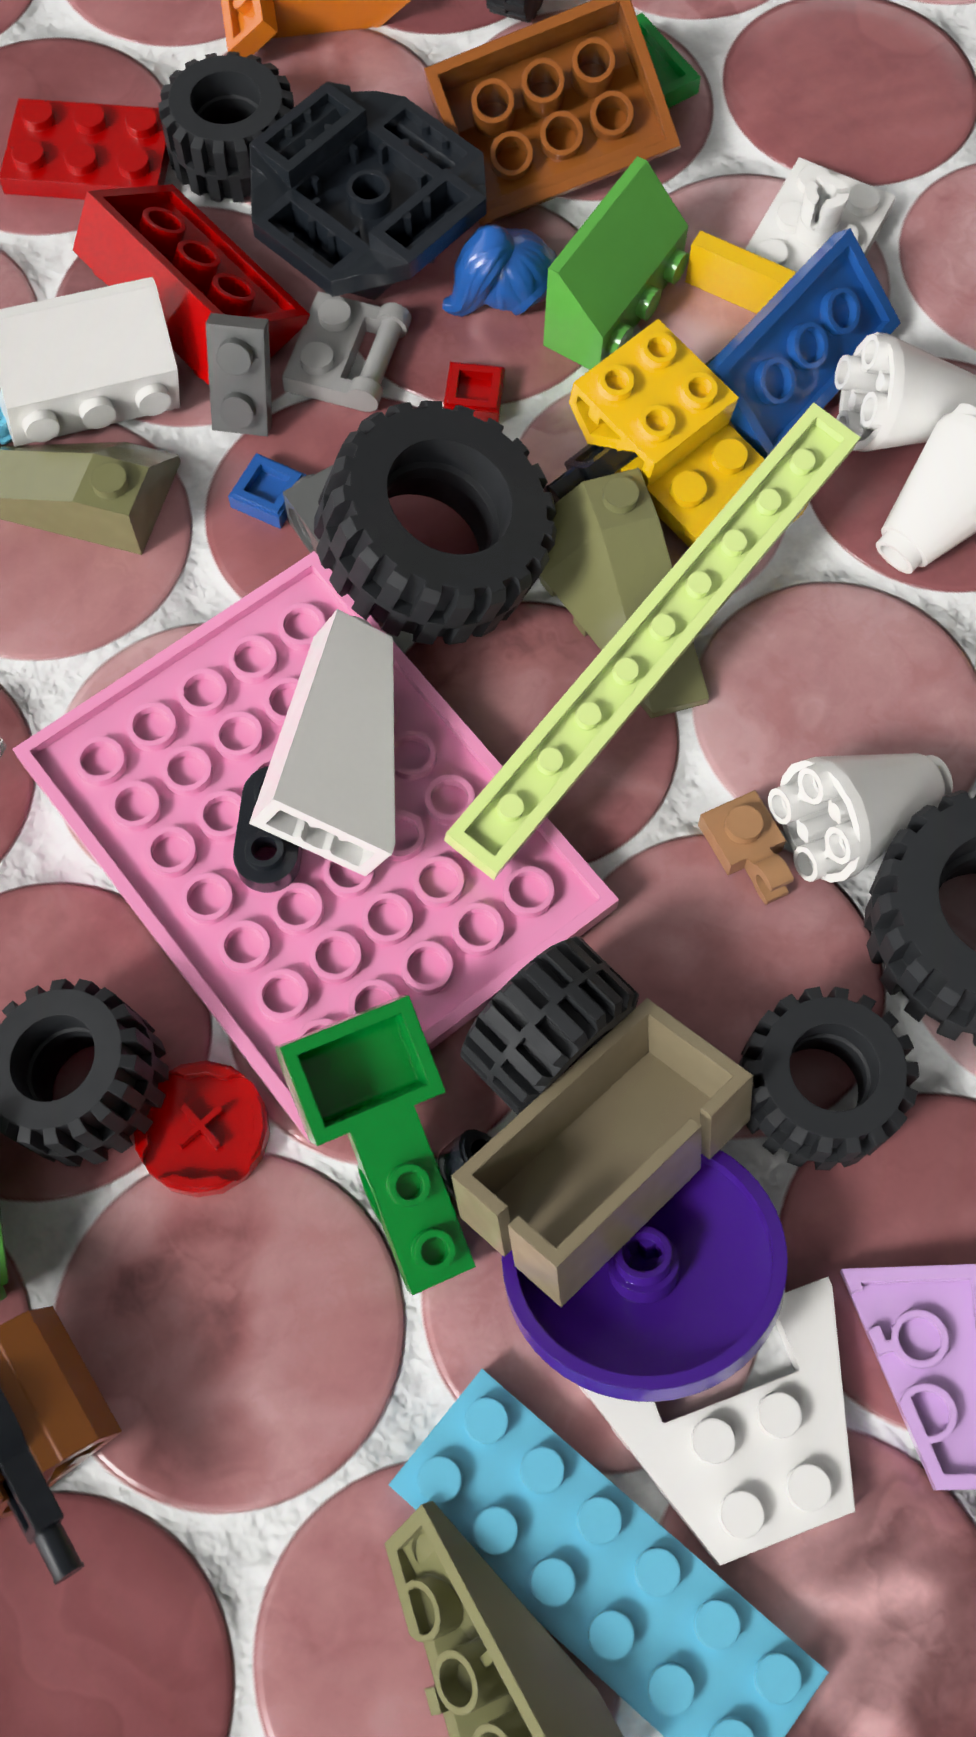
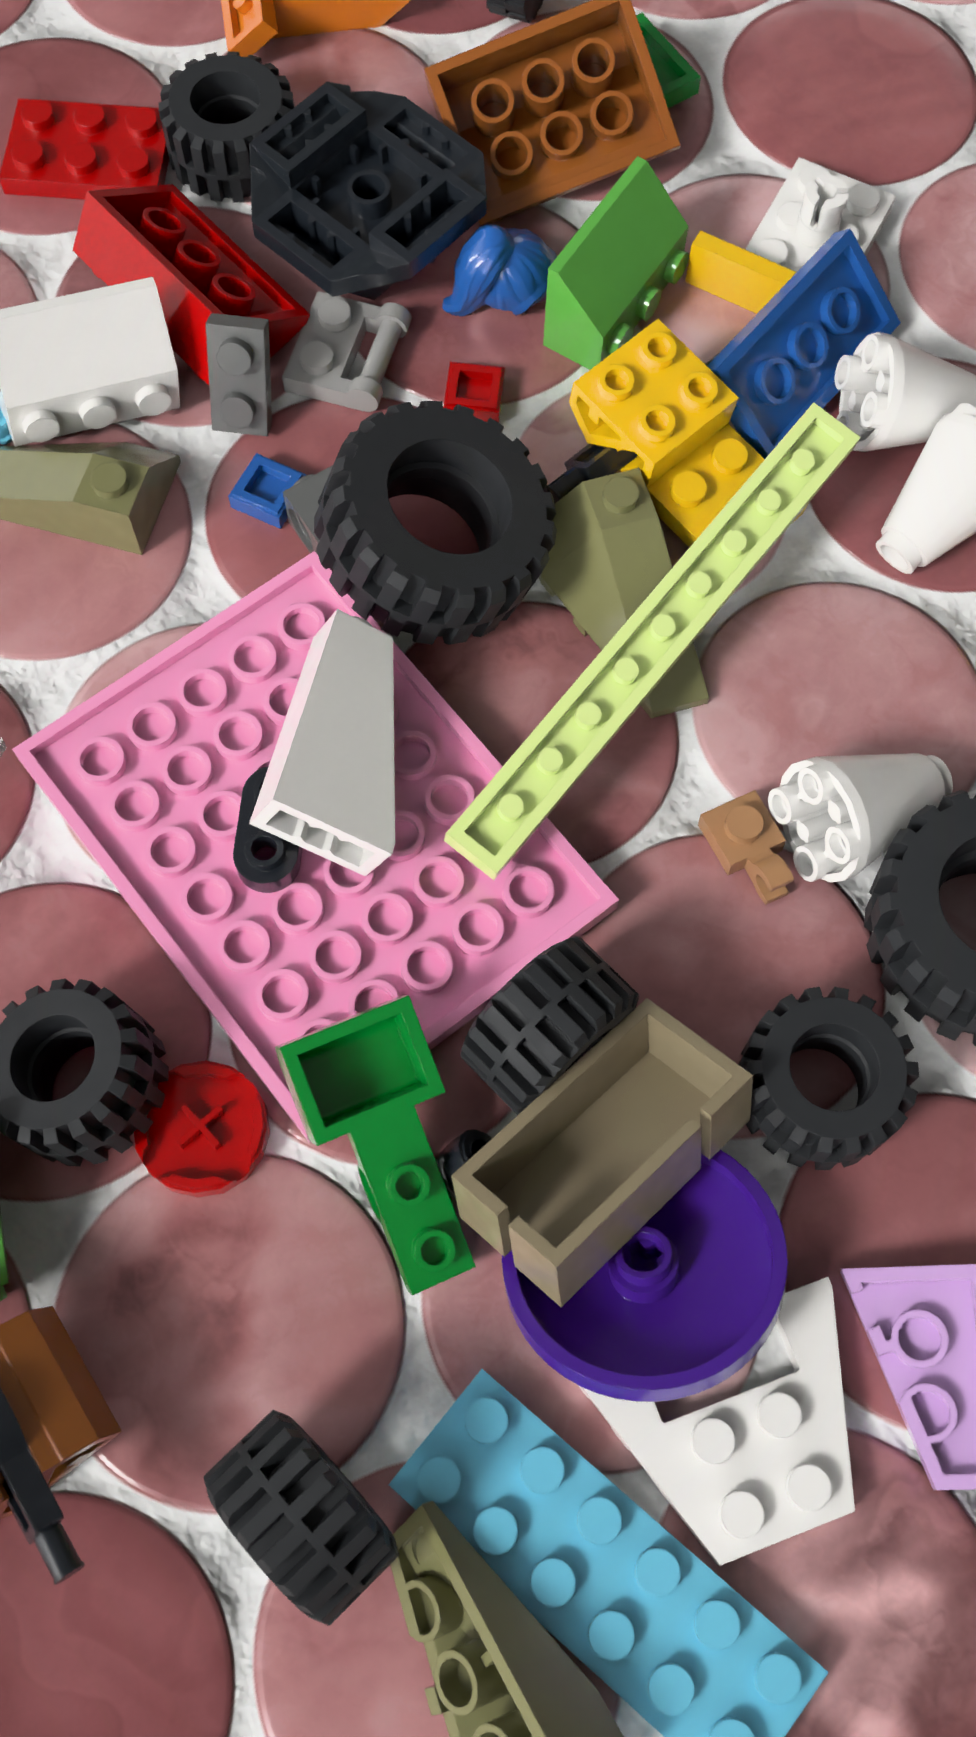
(300, 1518): none -> black tyre

